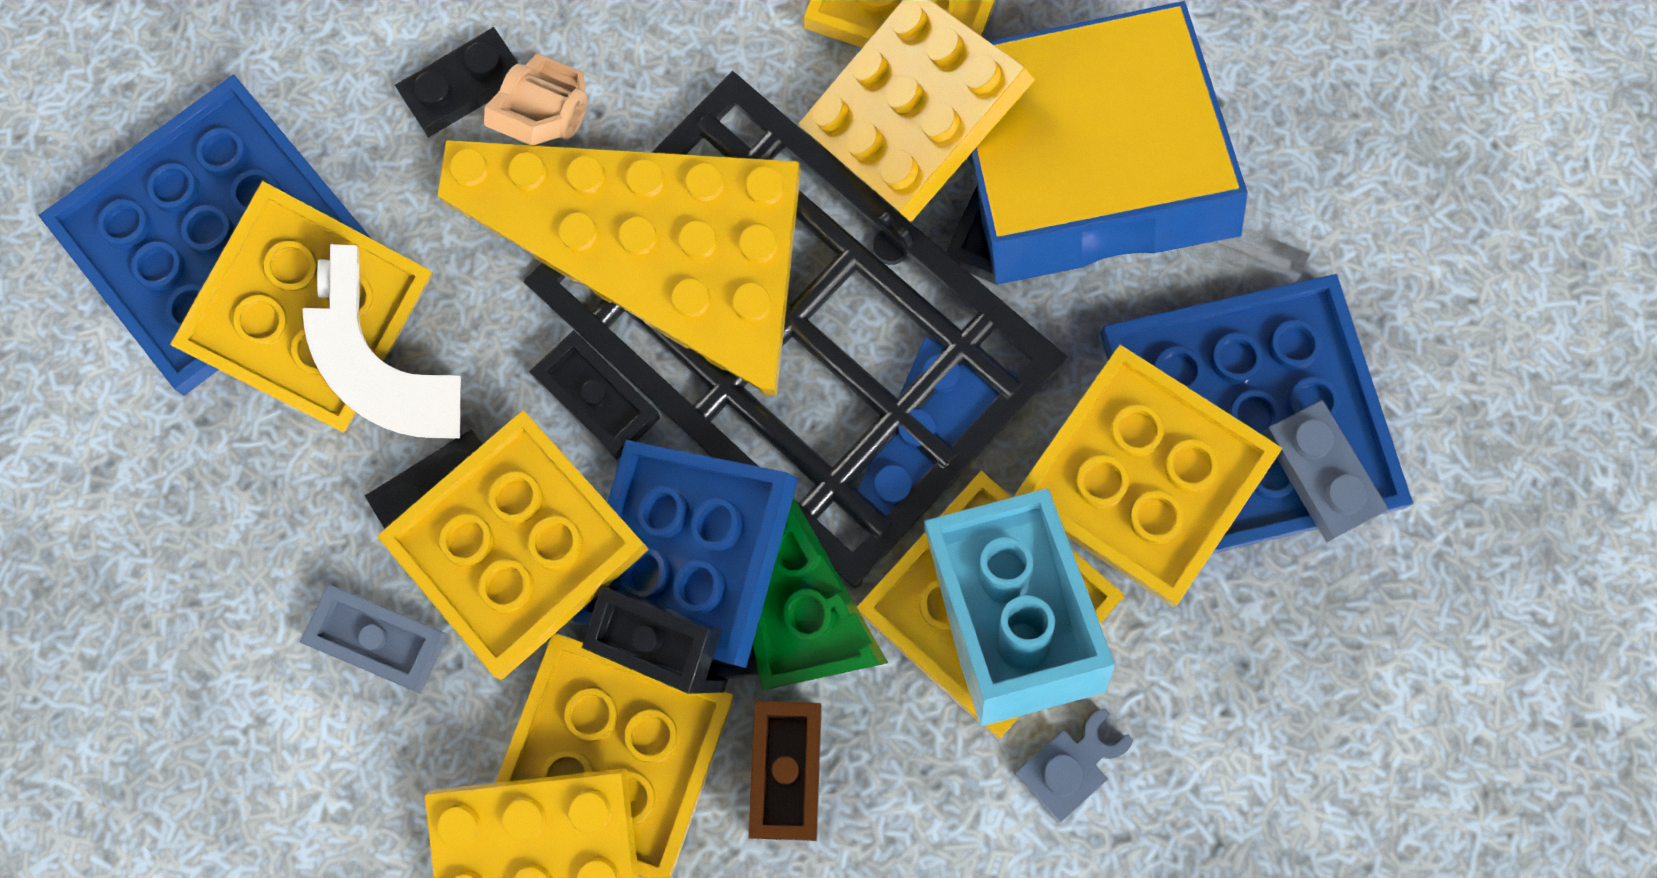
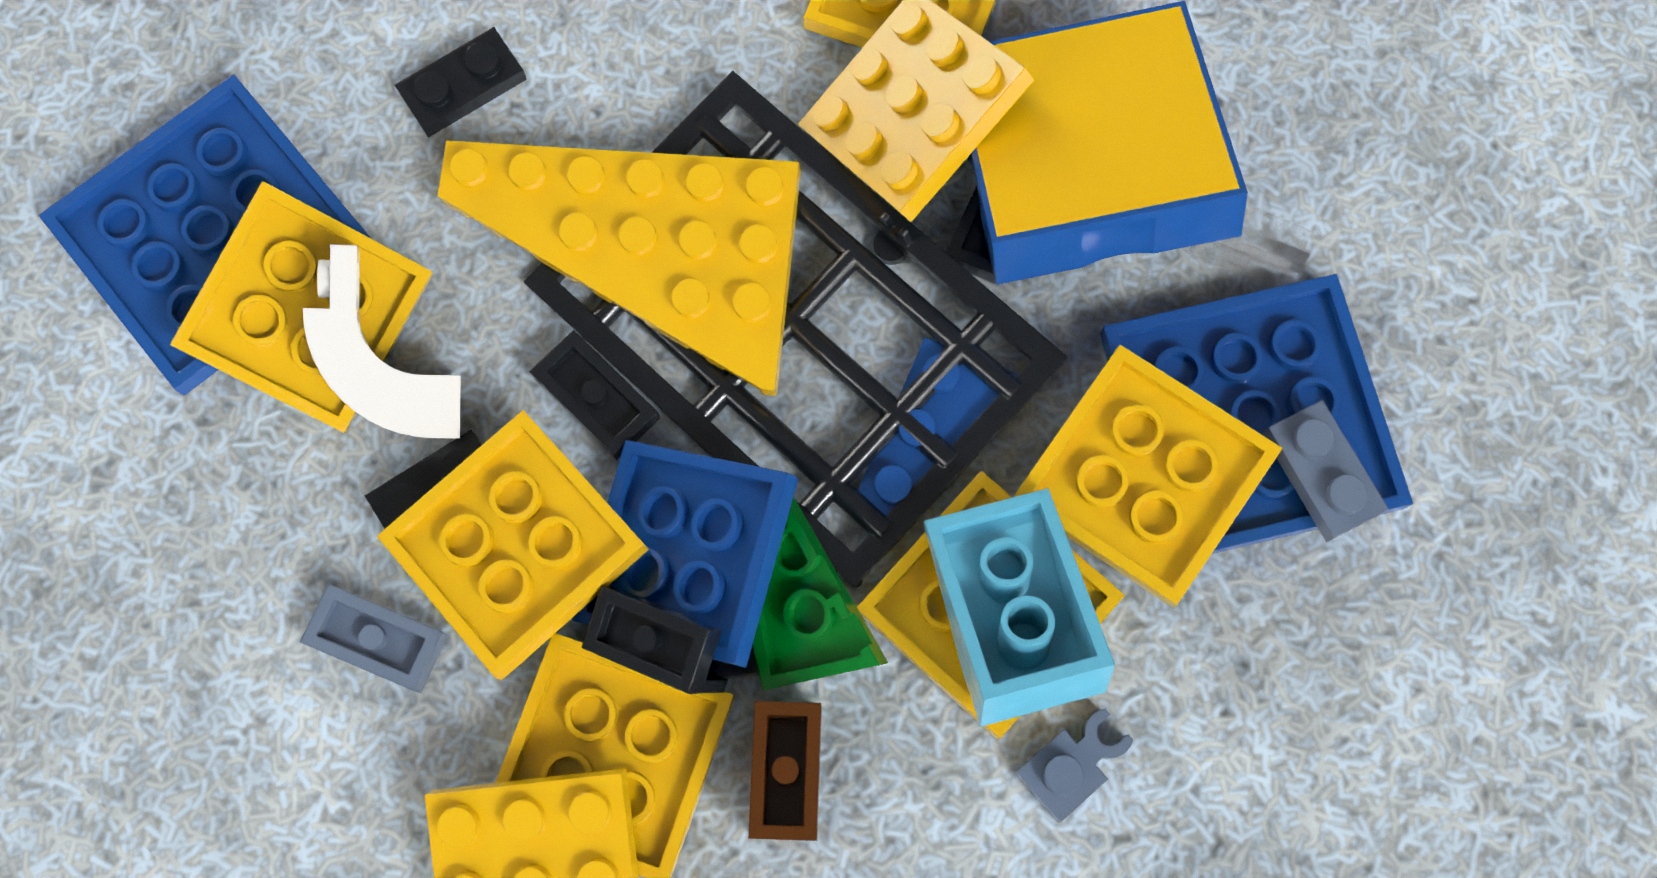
(538, 102): light nougat piece -> none

